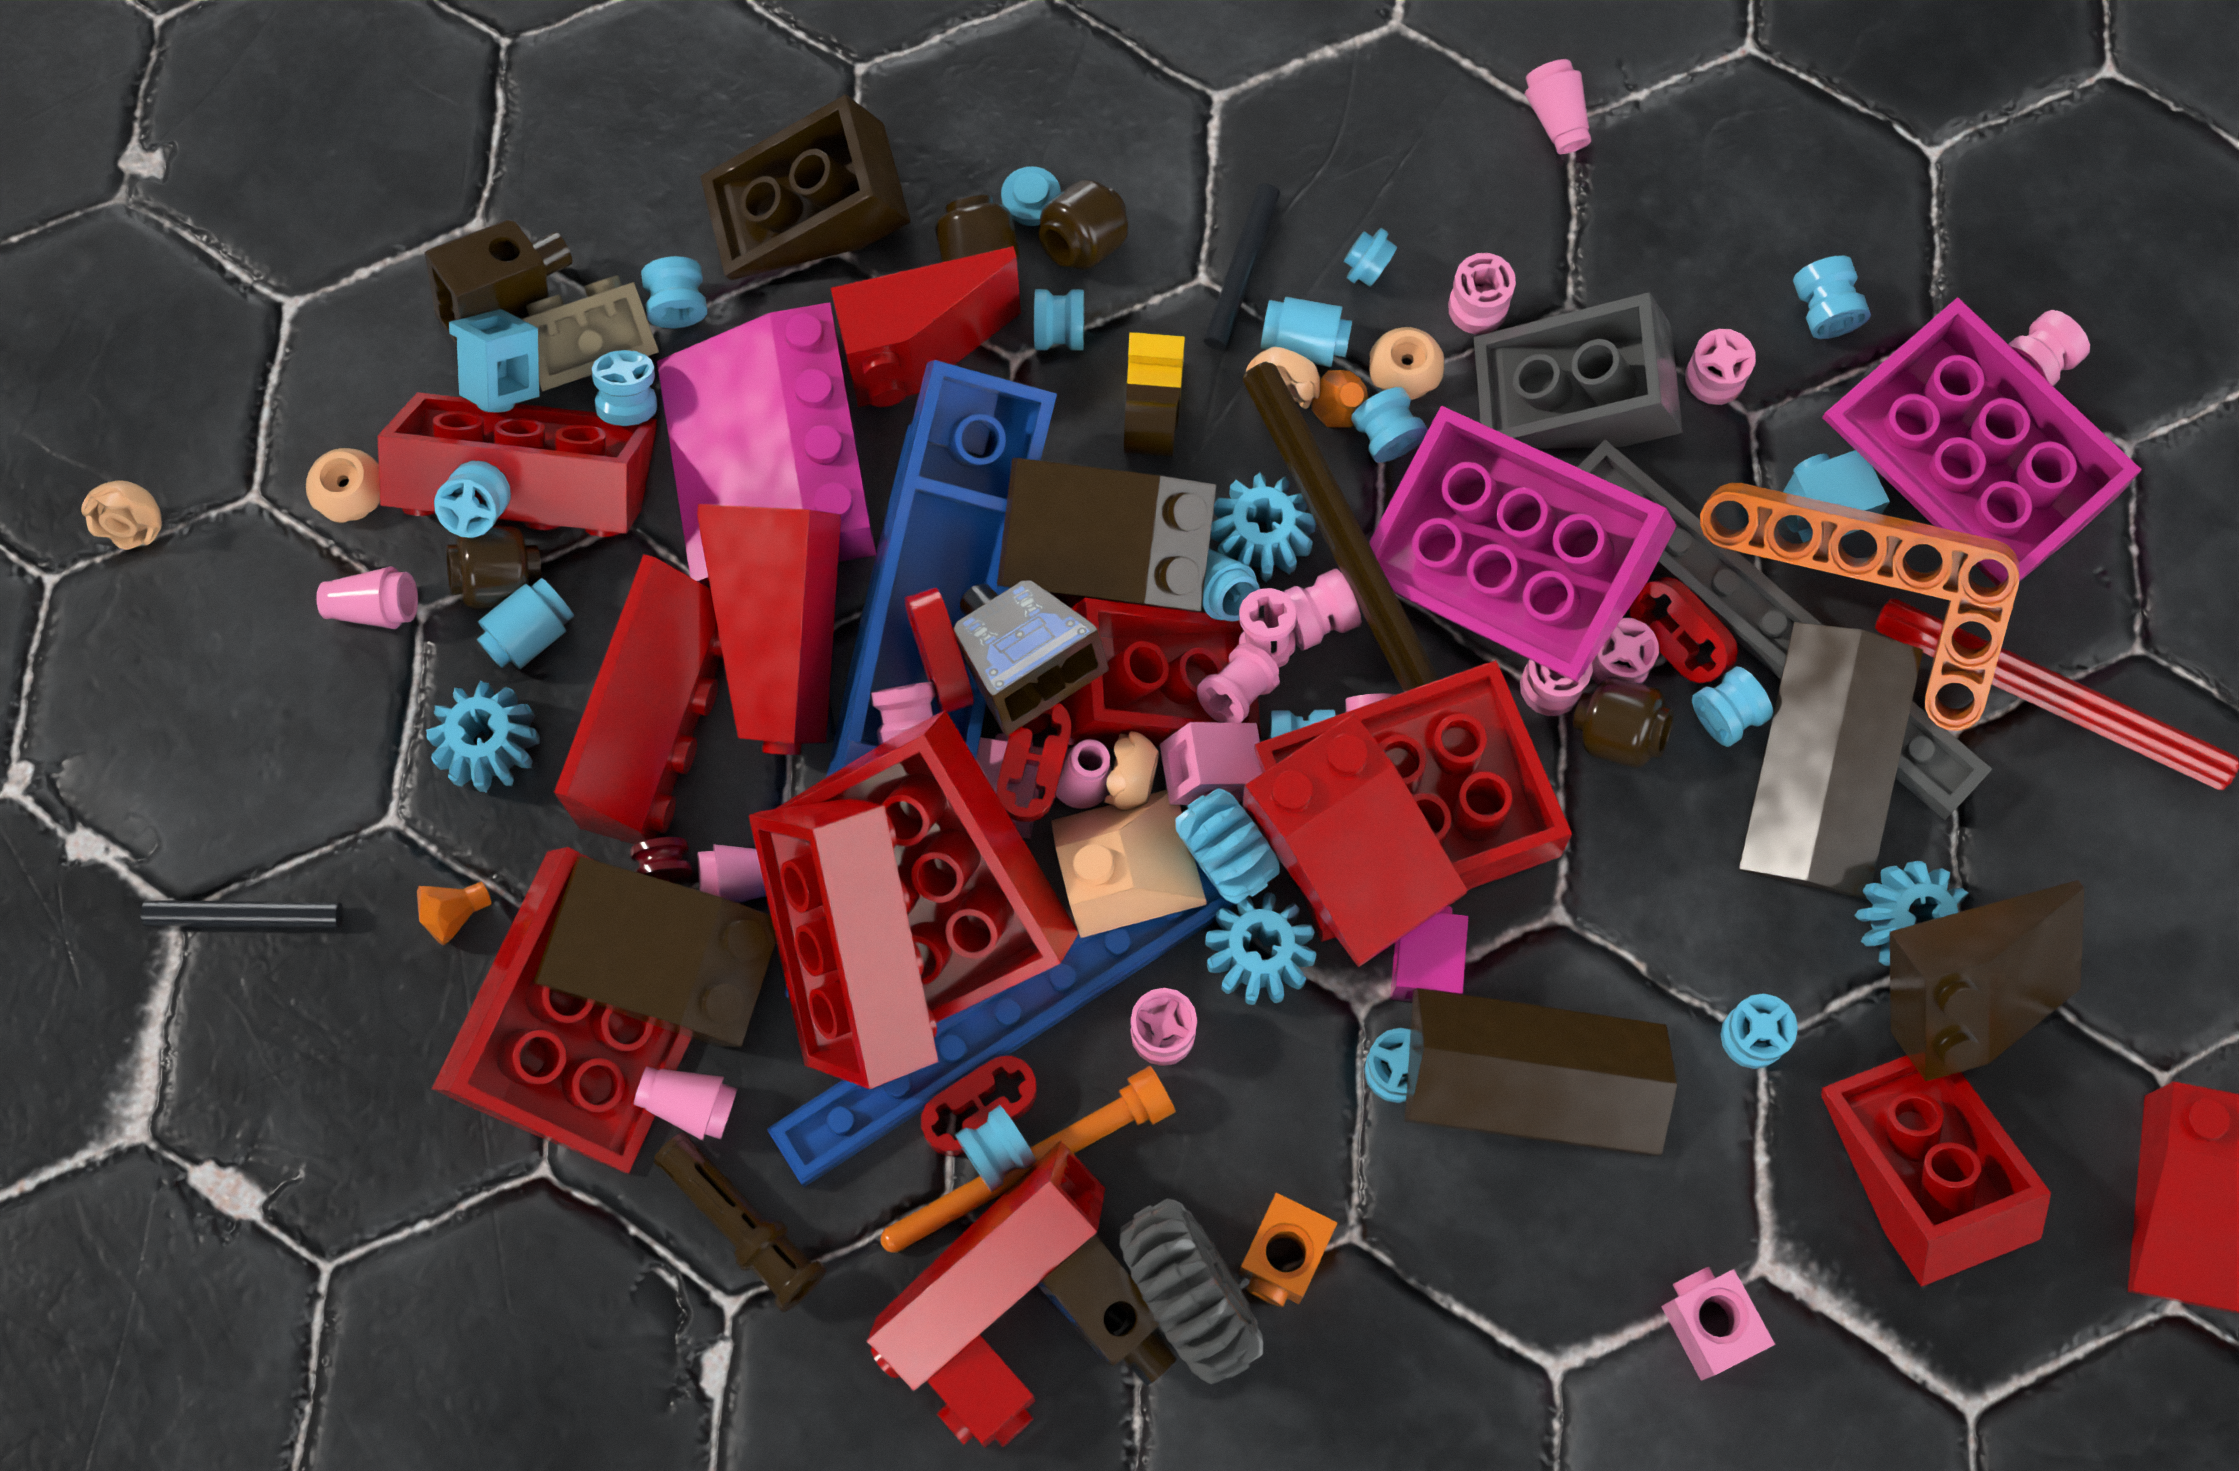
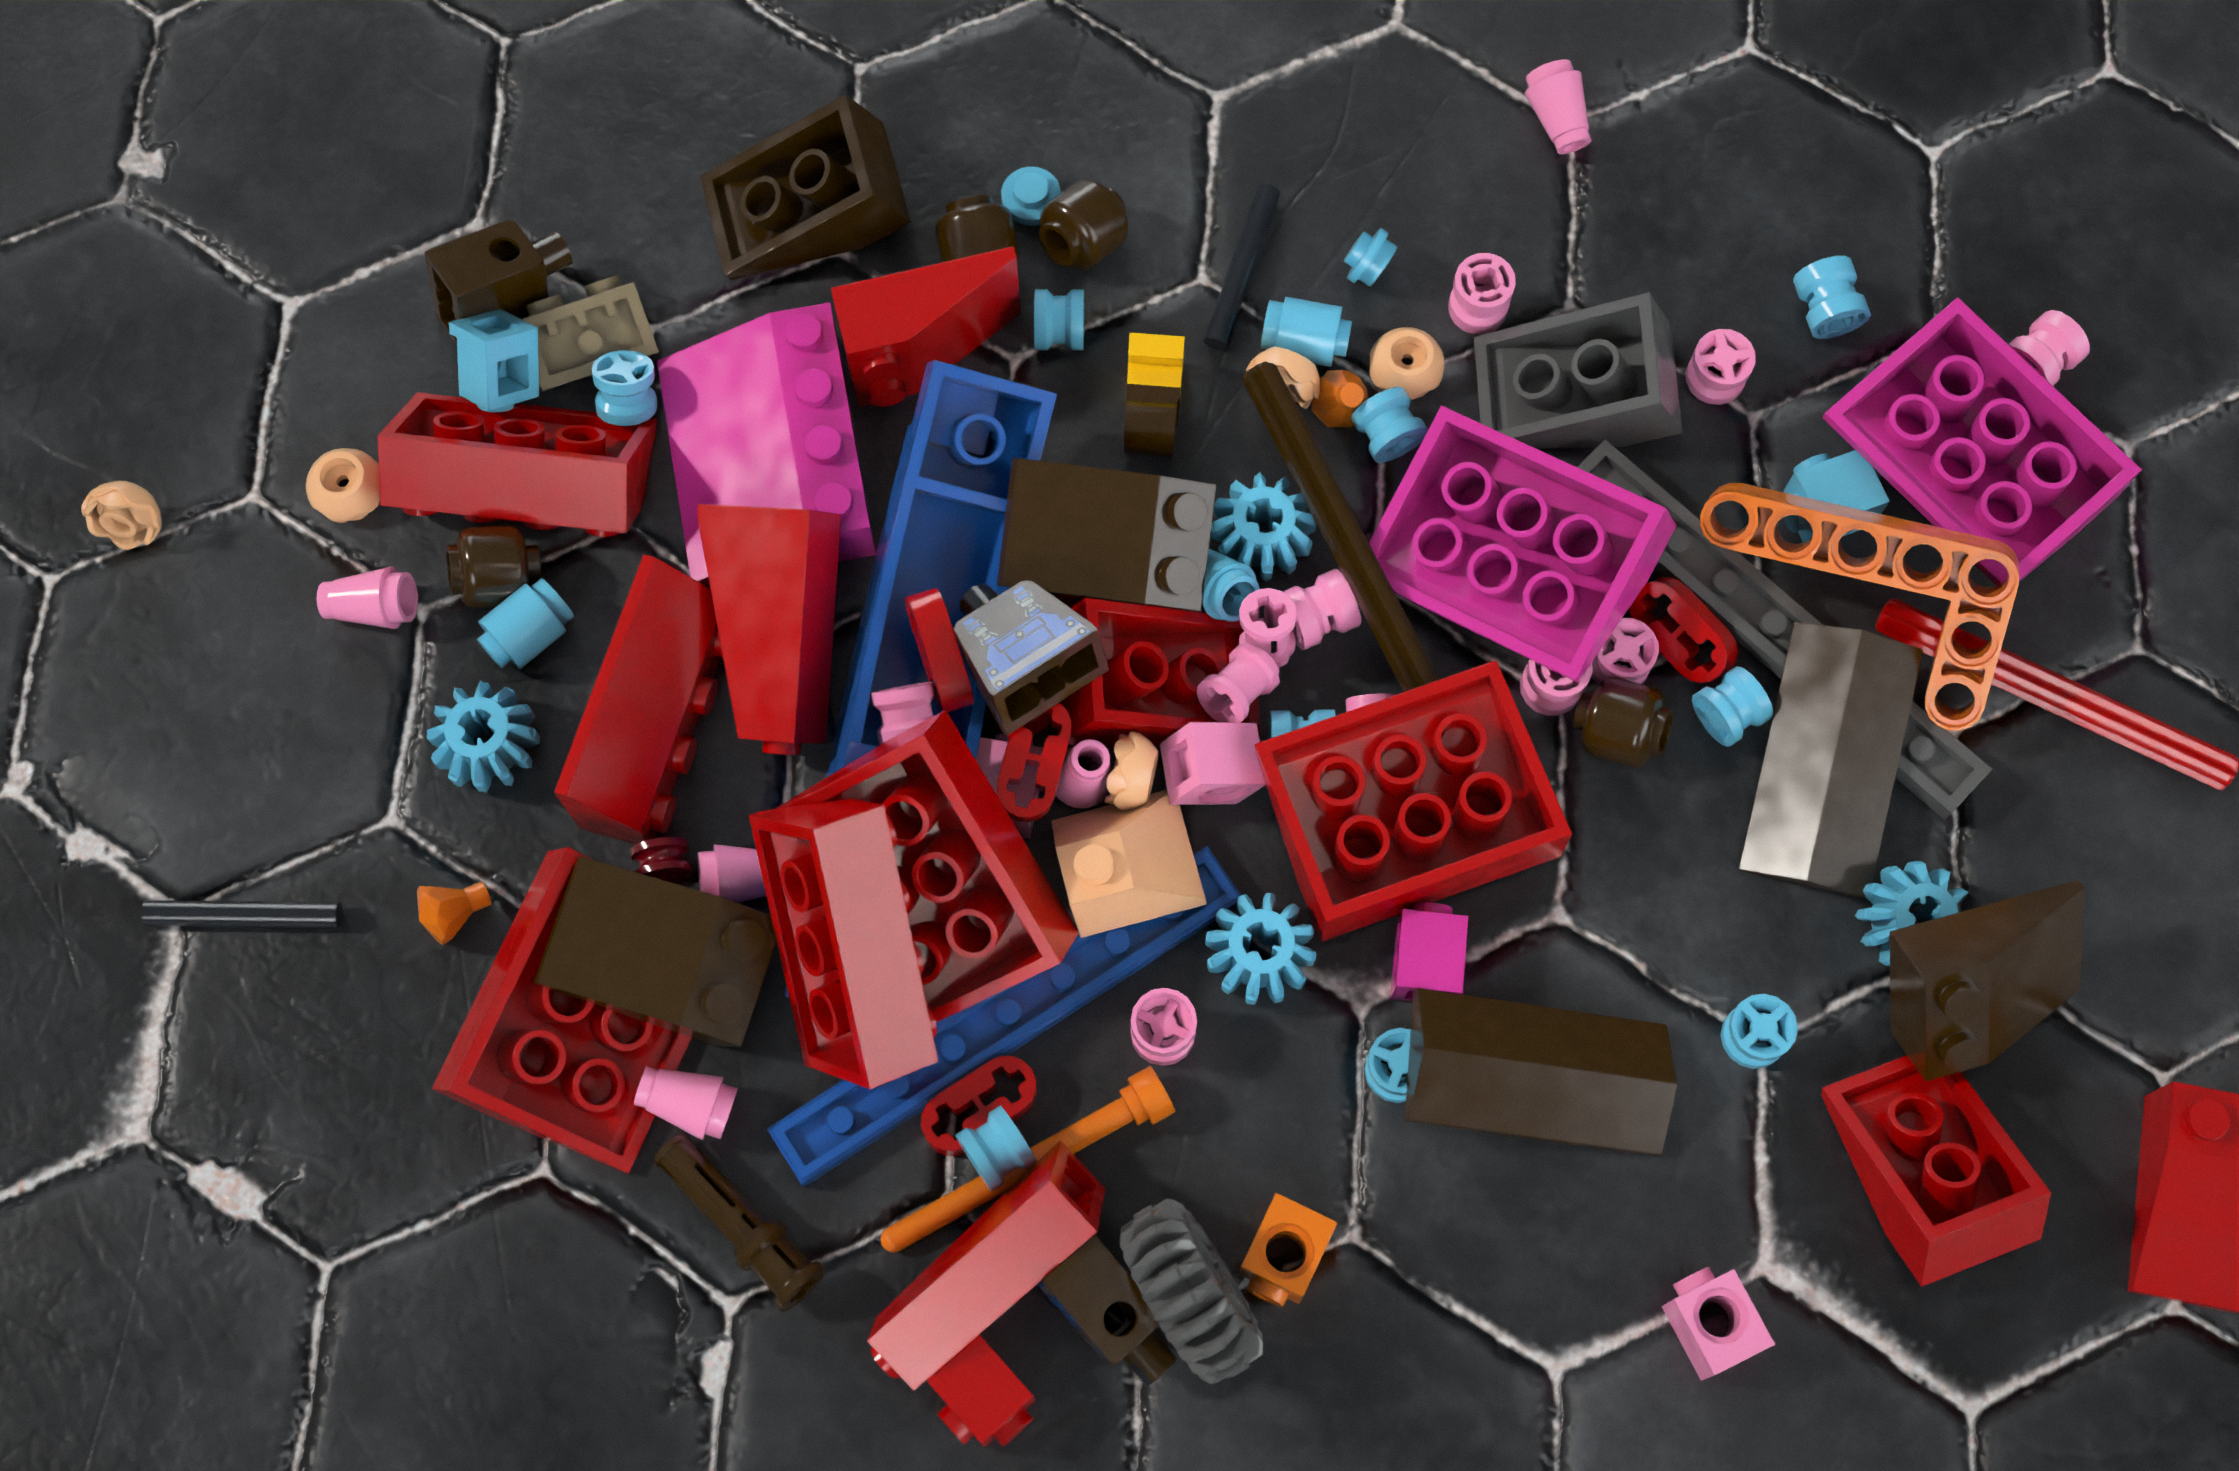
(459, 508): medium azure wheel -> none
(674, 292): medium azure wheel -> none
(1227, 845): medium azure gear -> none
(1353, 839): red slope -> none

